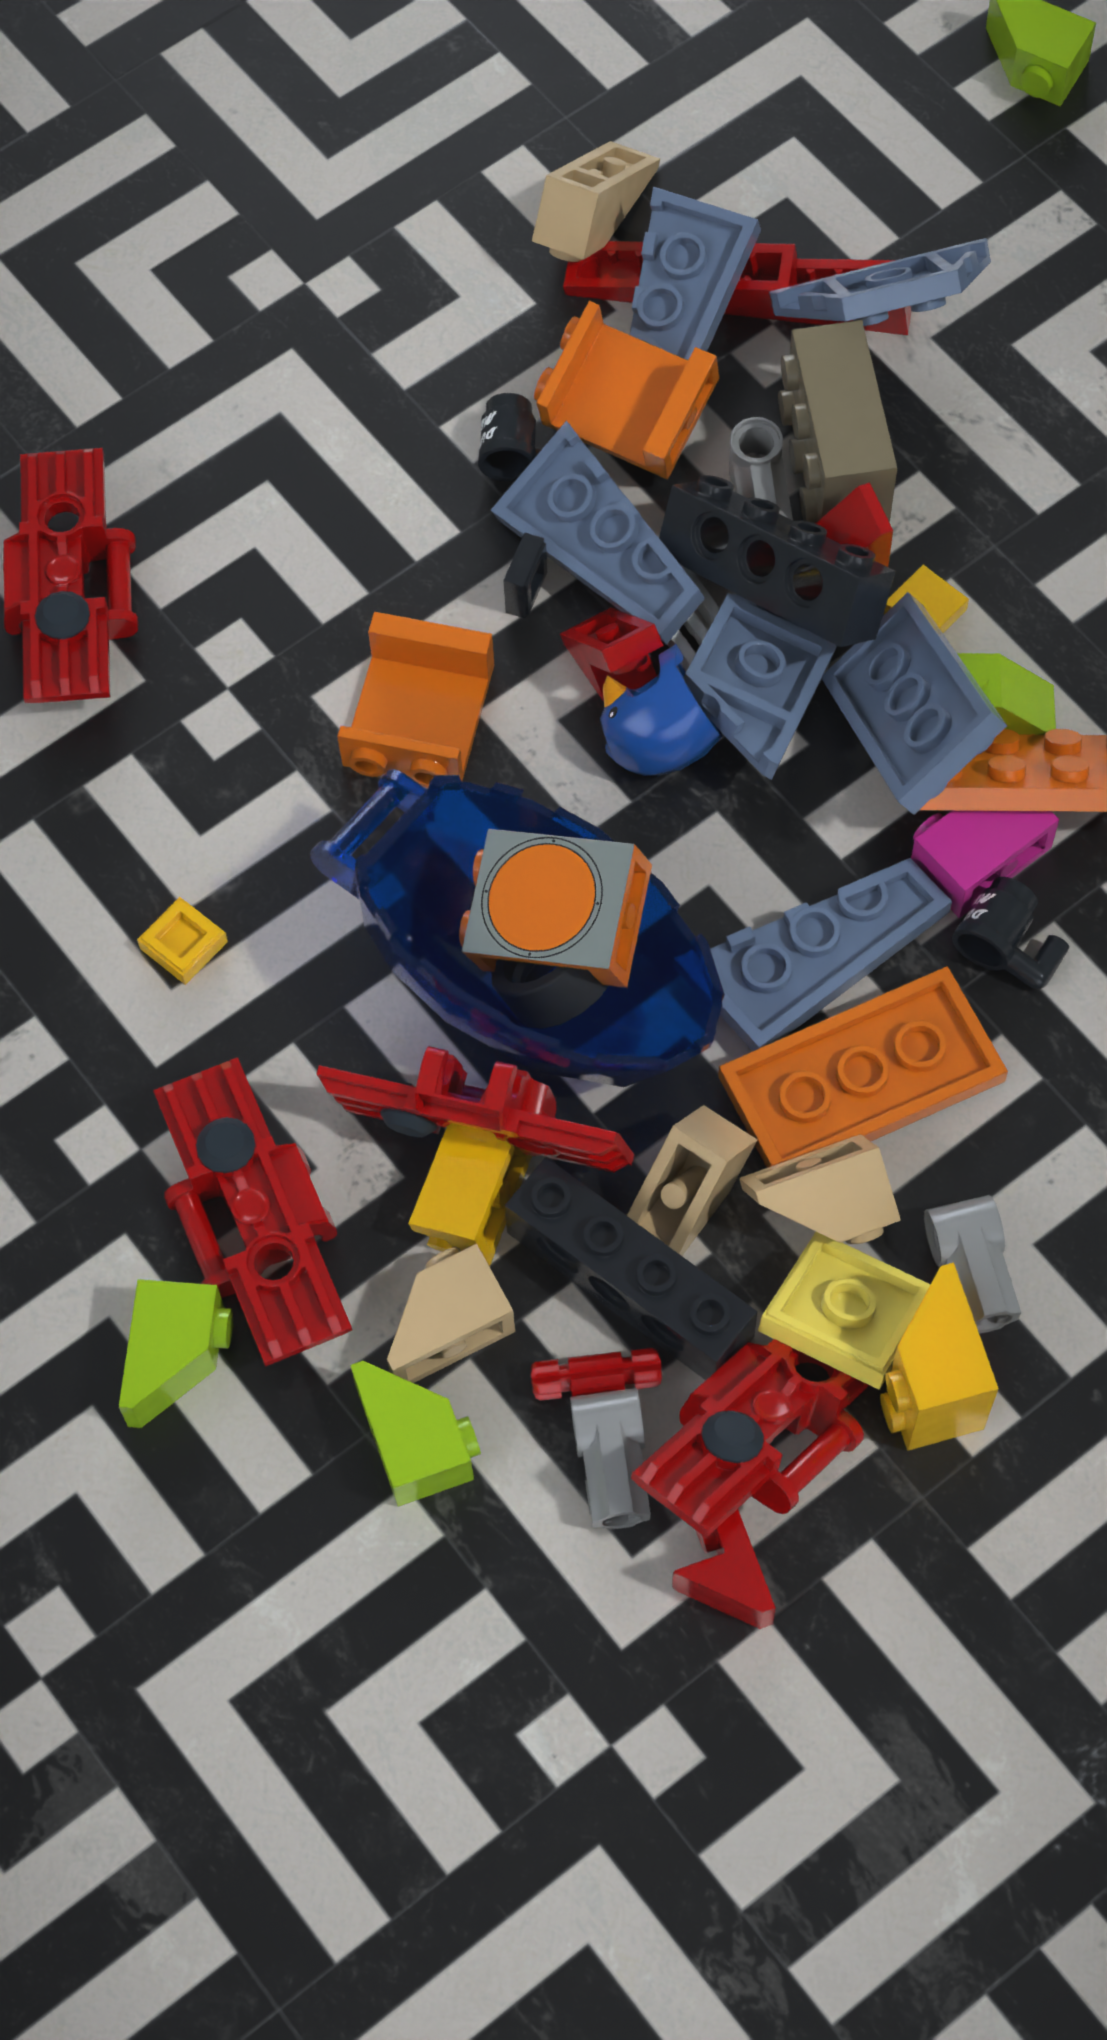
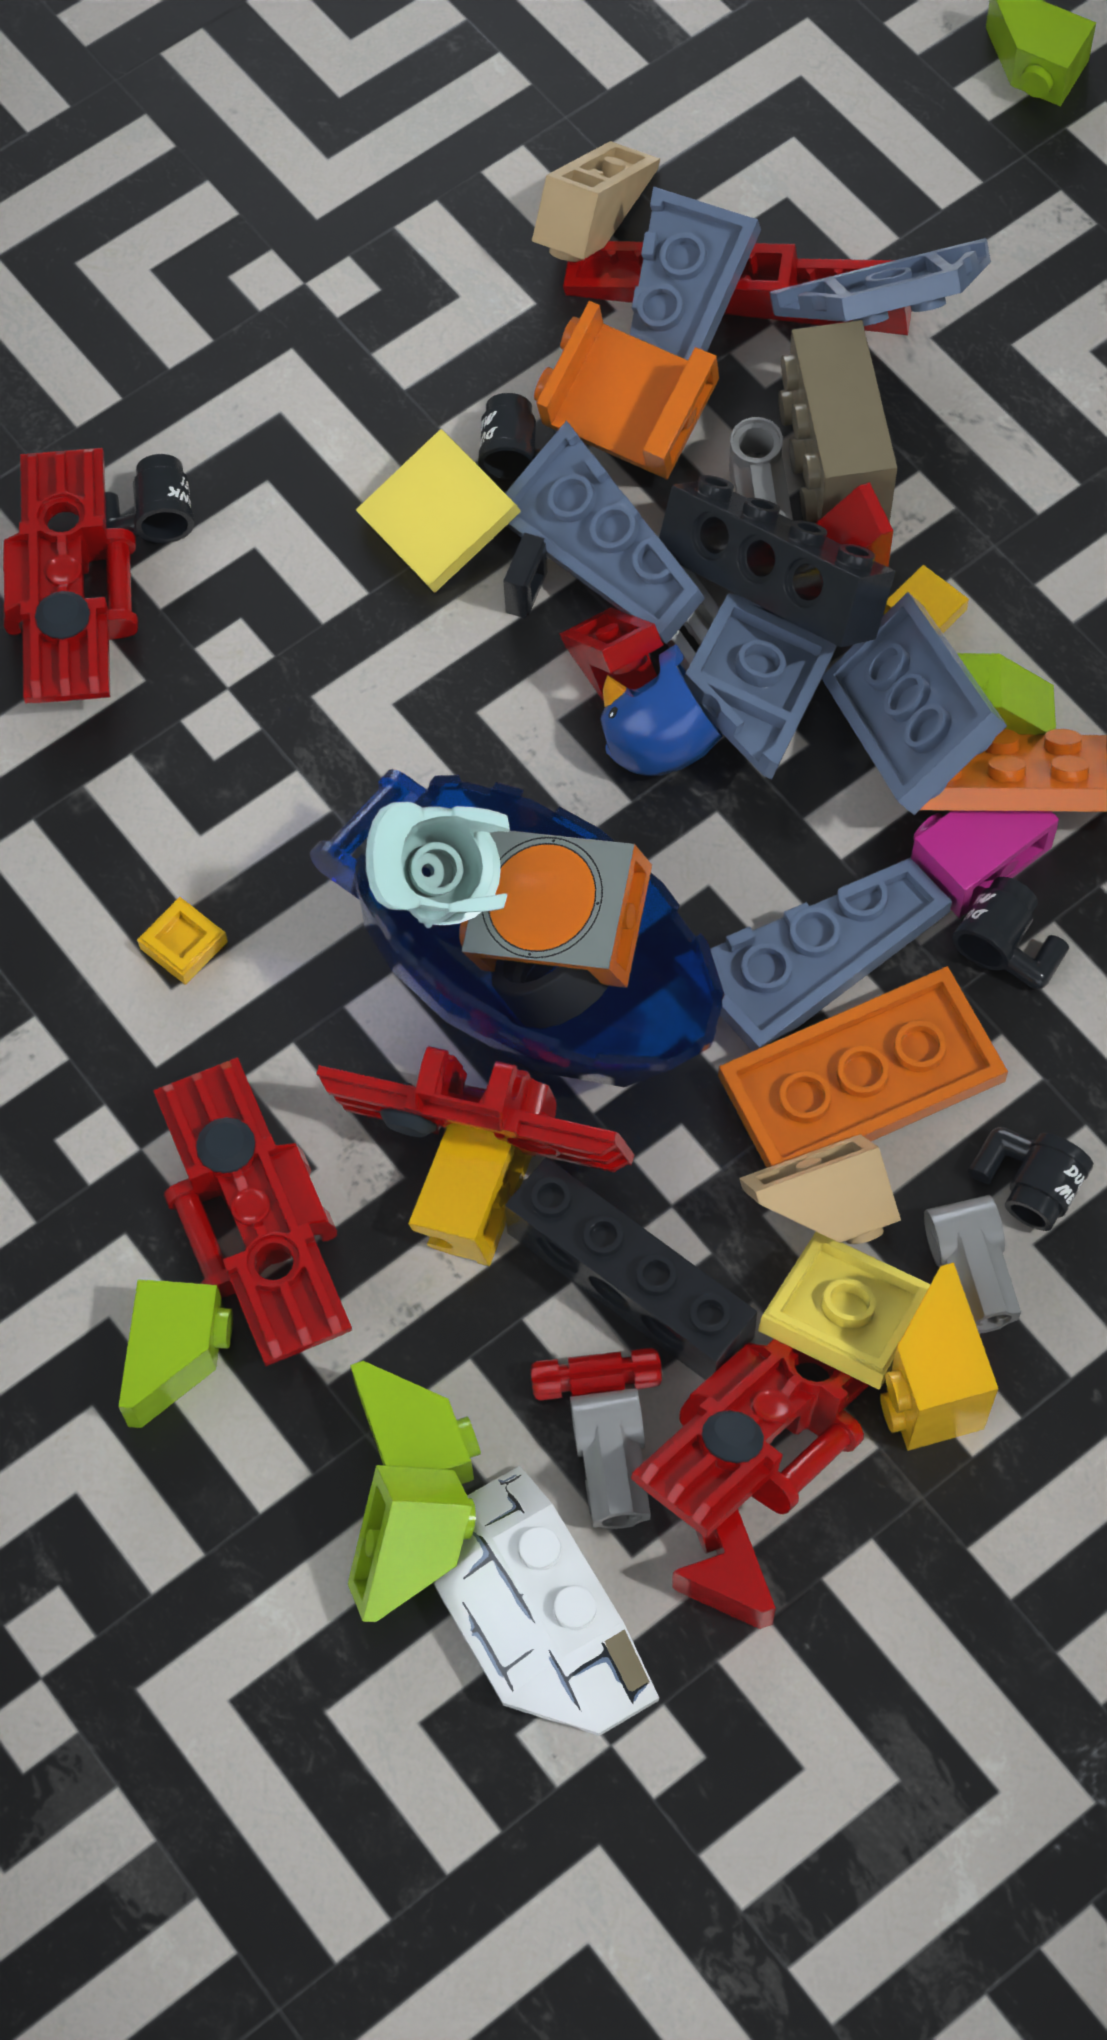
(160, 501): none -> black piece
(408, 1536): none -> lime slope
(418, 699): orange panel -> none
(438, 510): none -> light yellow tile
(447, 842): none -> light aqua helmet
(449, 1314): tan slope -> none
(542, 1614): none -> white wedge
(691, 1177): tan slope -> none
(1045, 1180): none -> black piece

